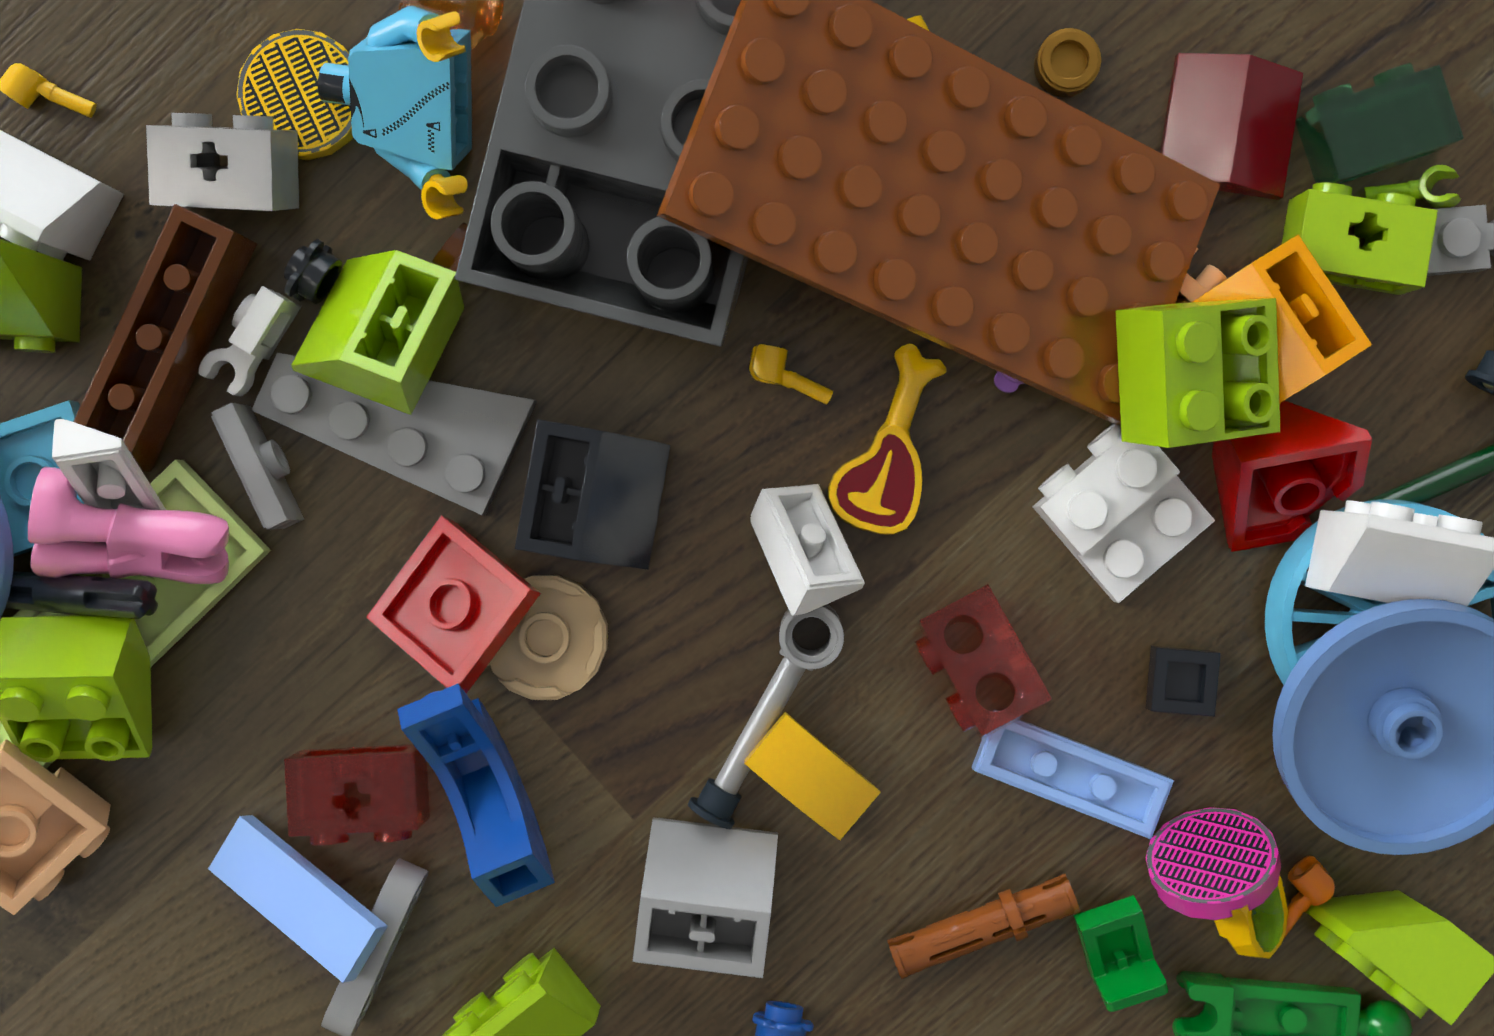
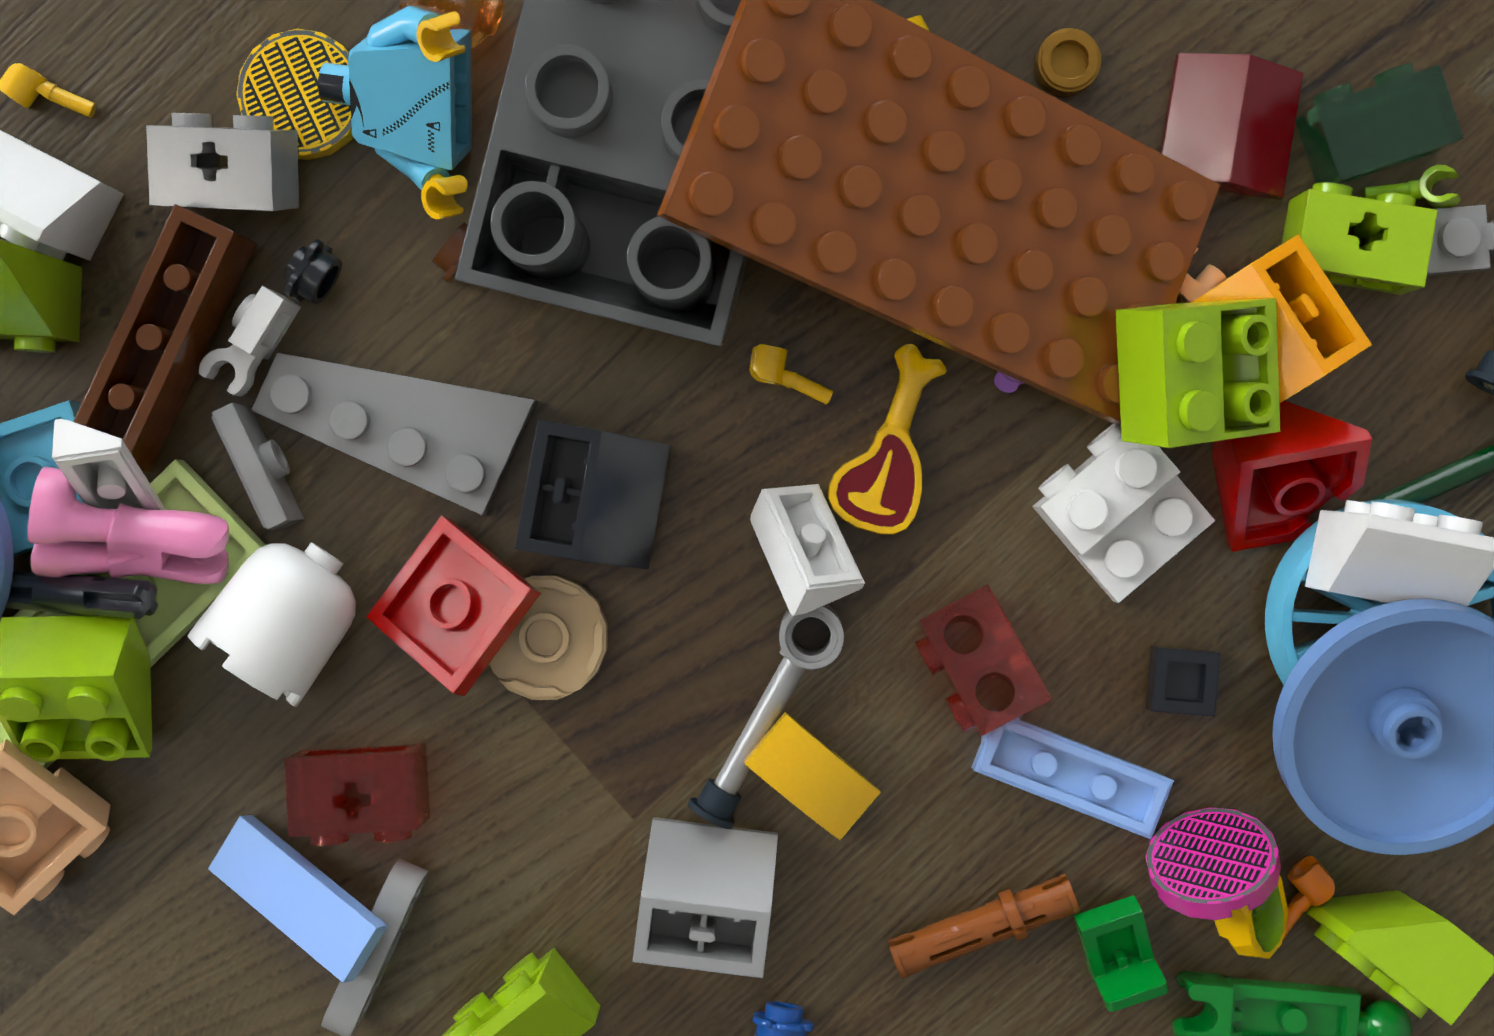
(279, 618): none -> white cylinder
(383, 328): lime slope -> none
(484, 790): blue arch -> none

